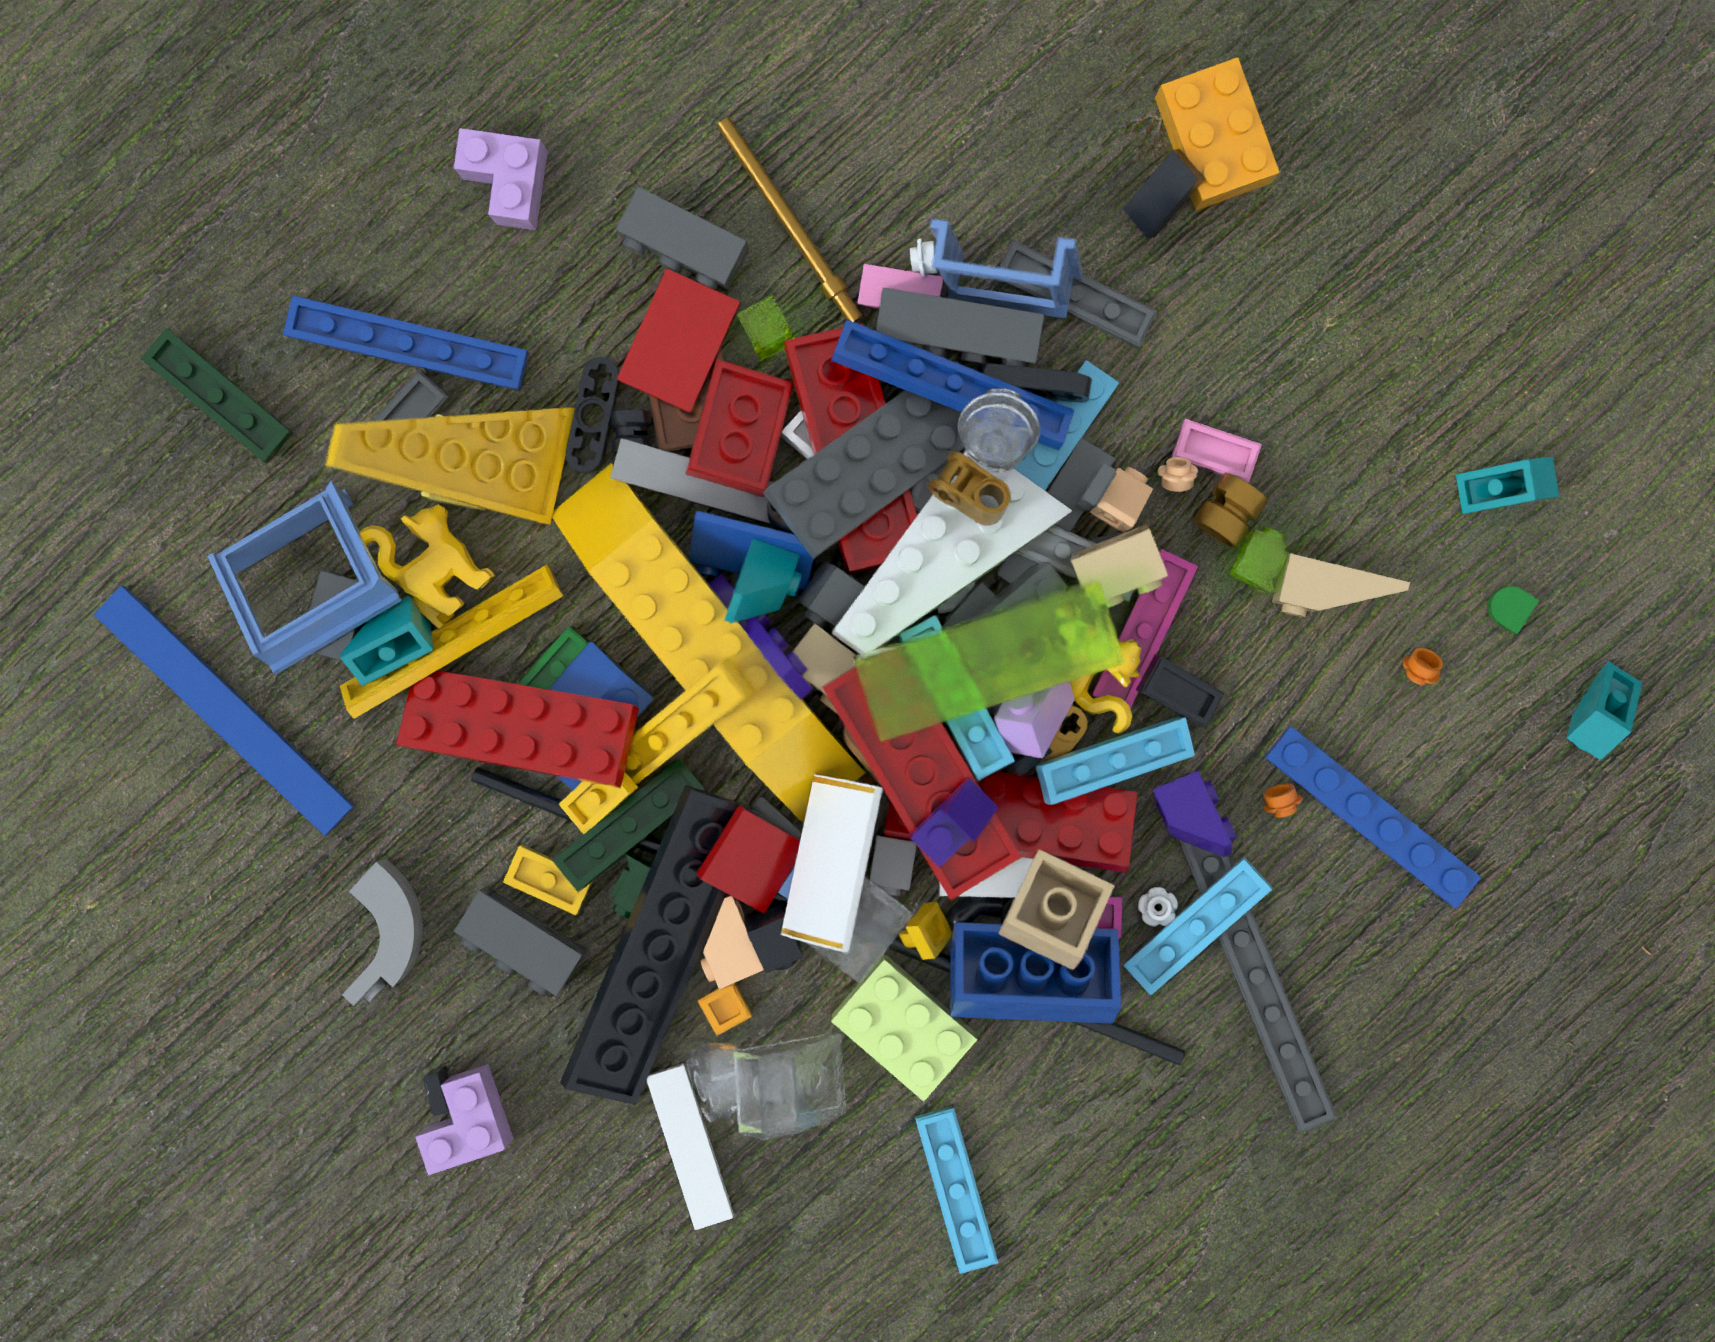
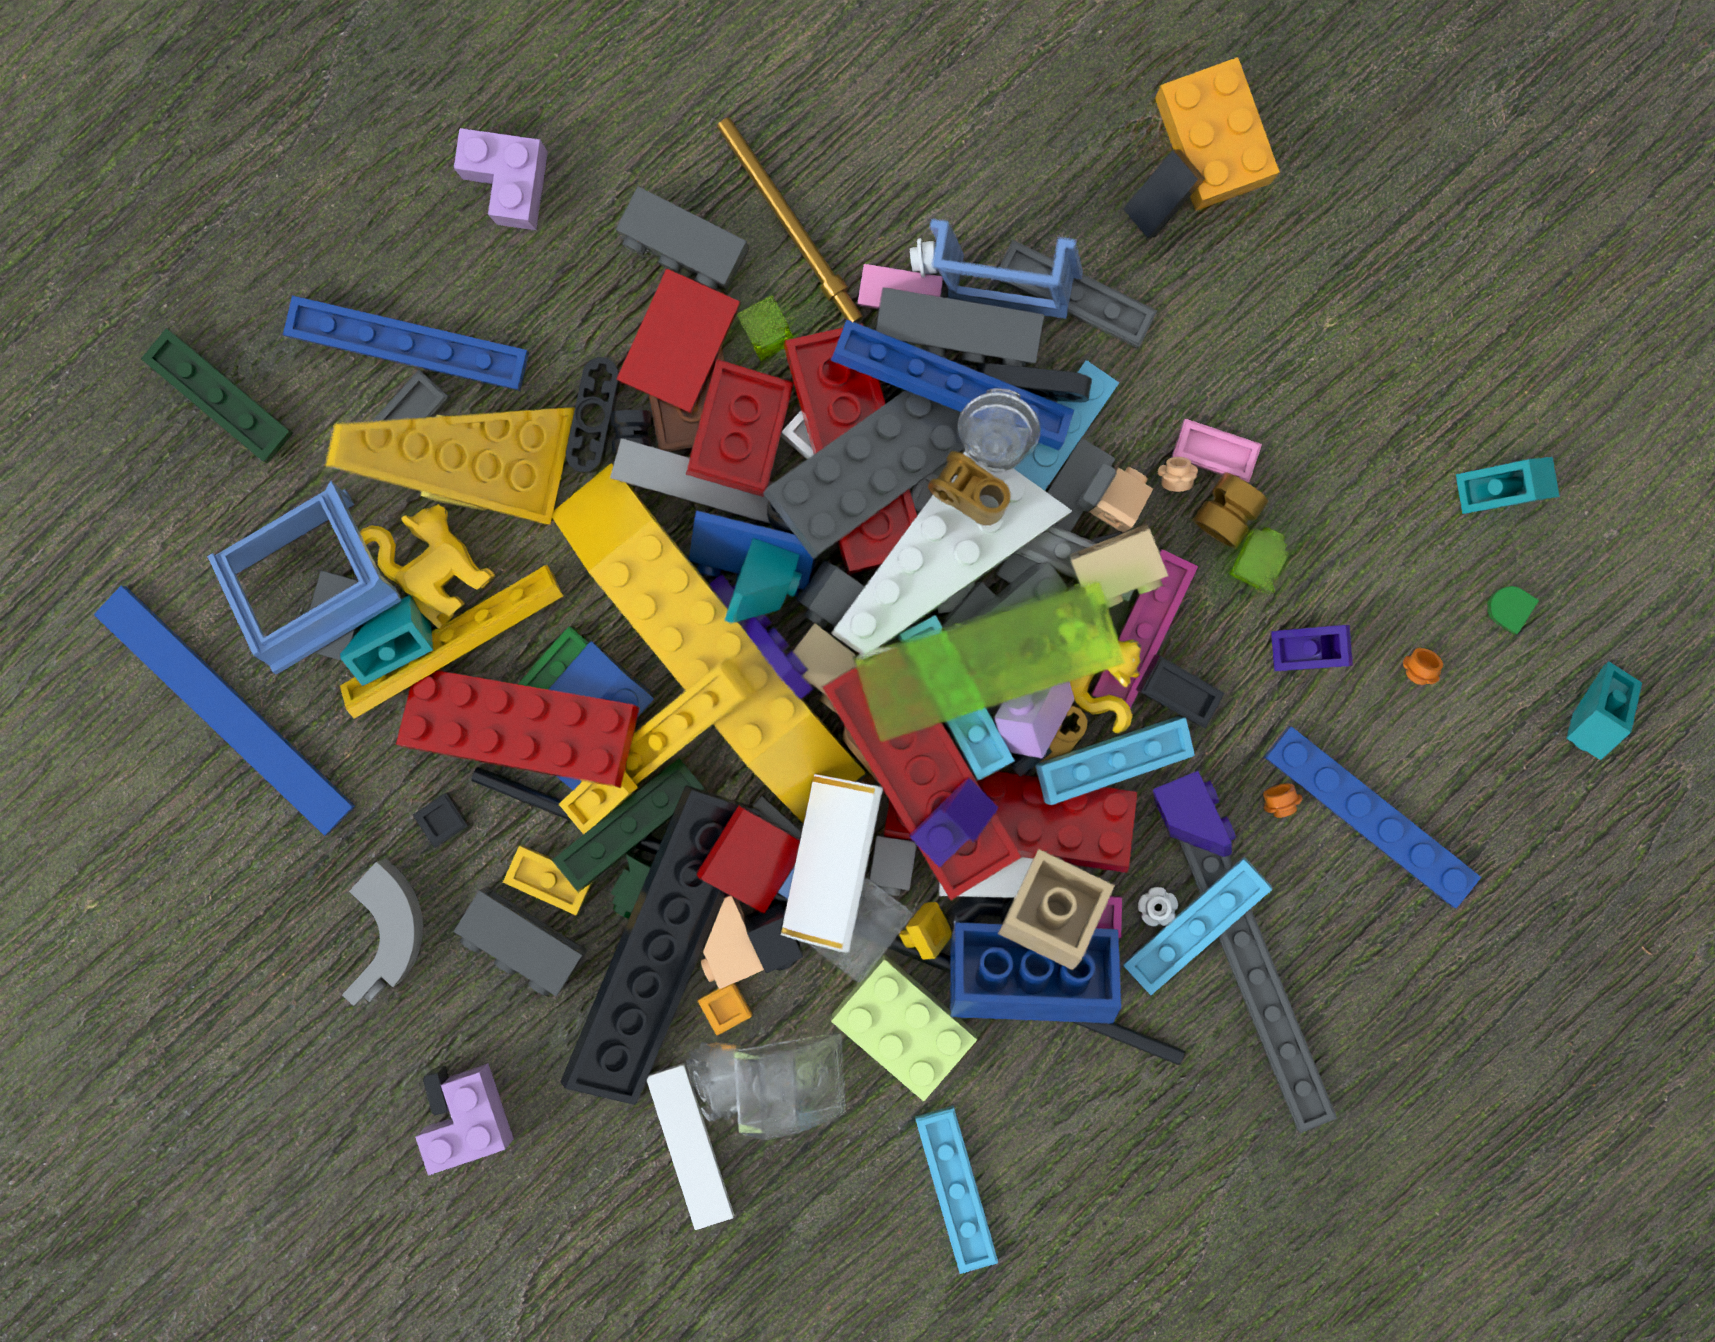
(441, 819): none -> black tile
(1312, 648): none -> dark purple slope
(1319, 585): tan slope -> none

